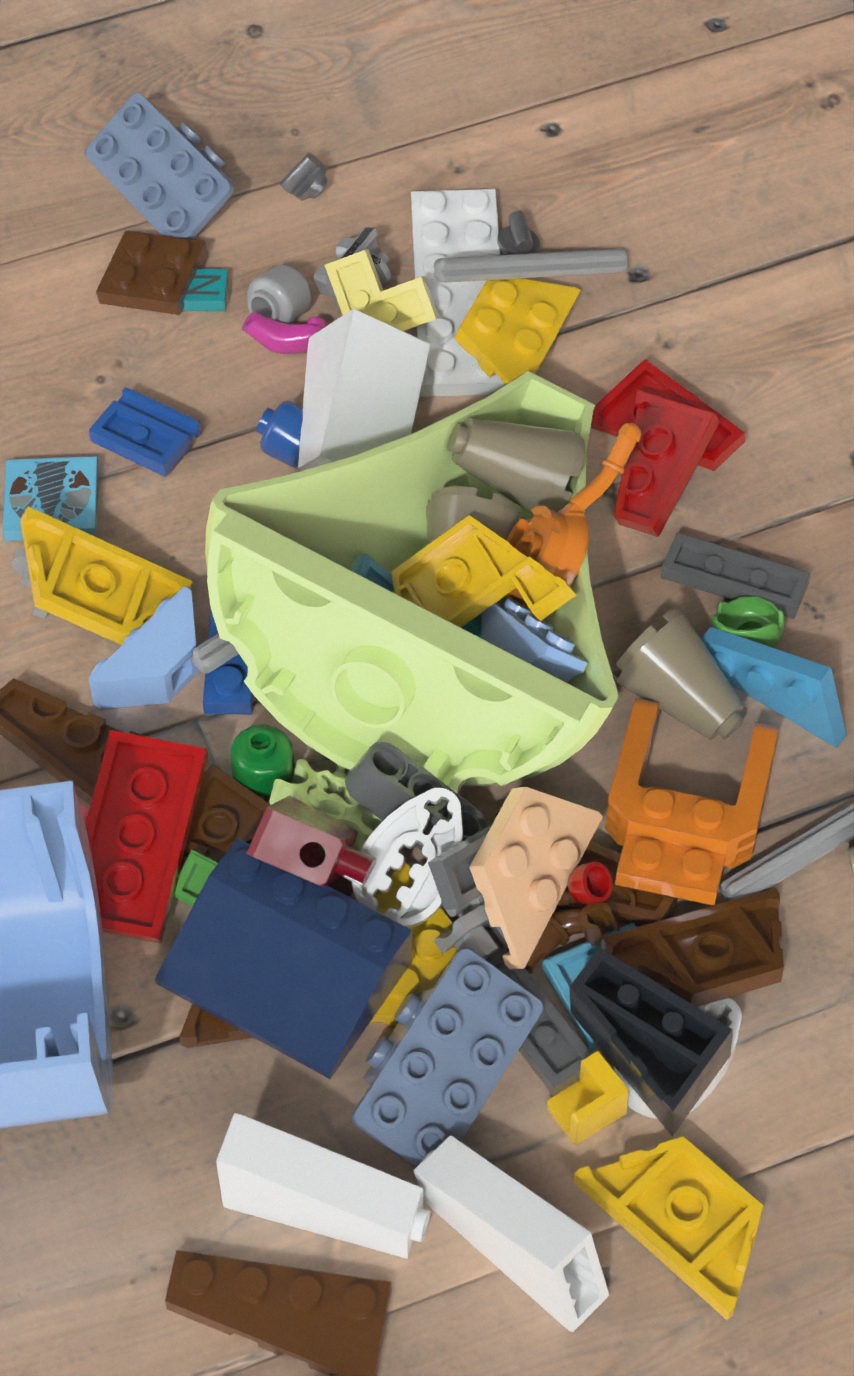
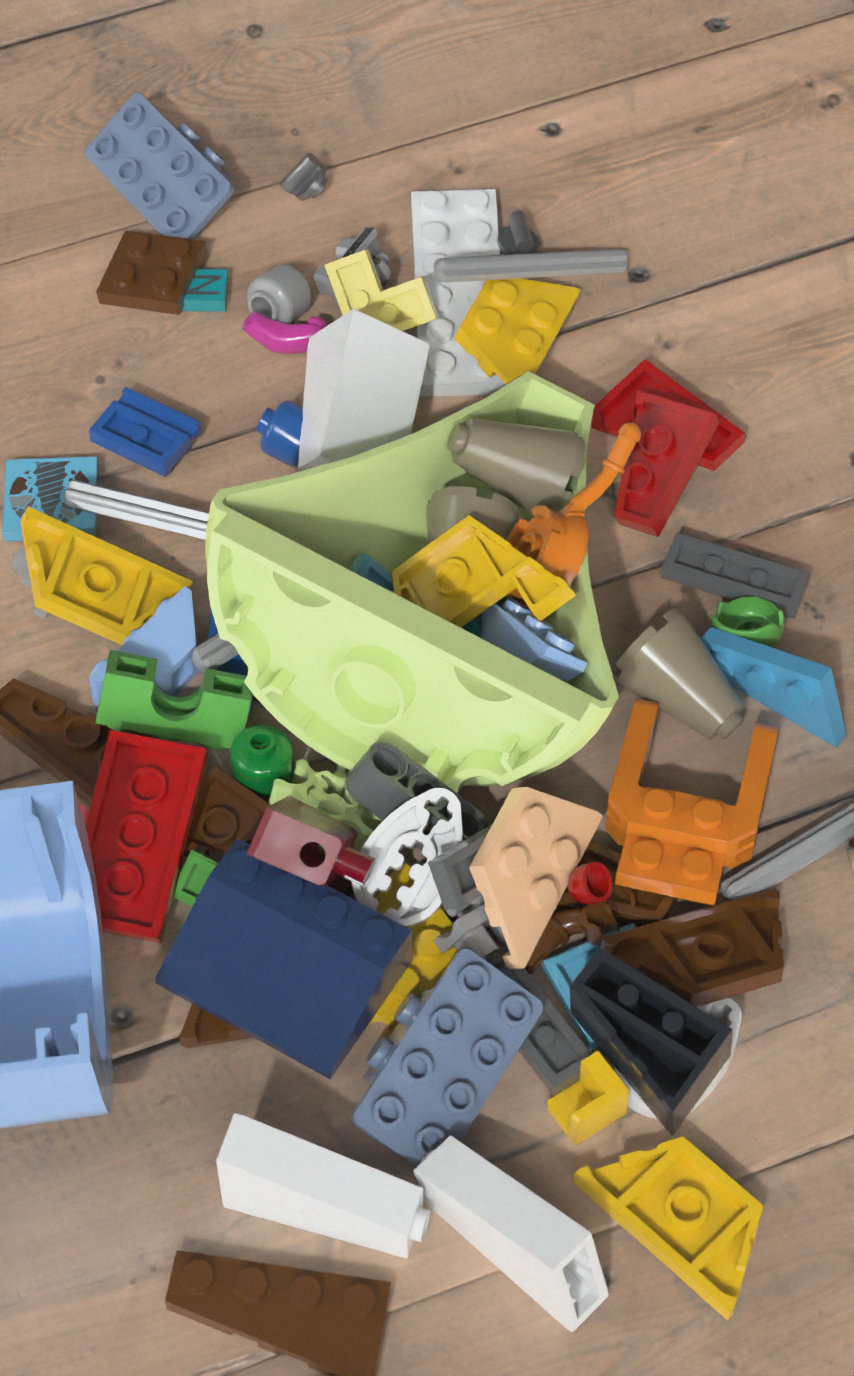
(136, 508): none -> axle
(136, 703): none -> bright green arch

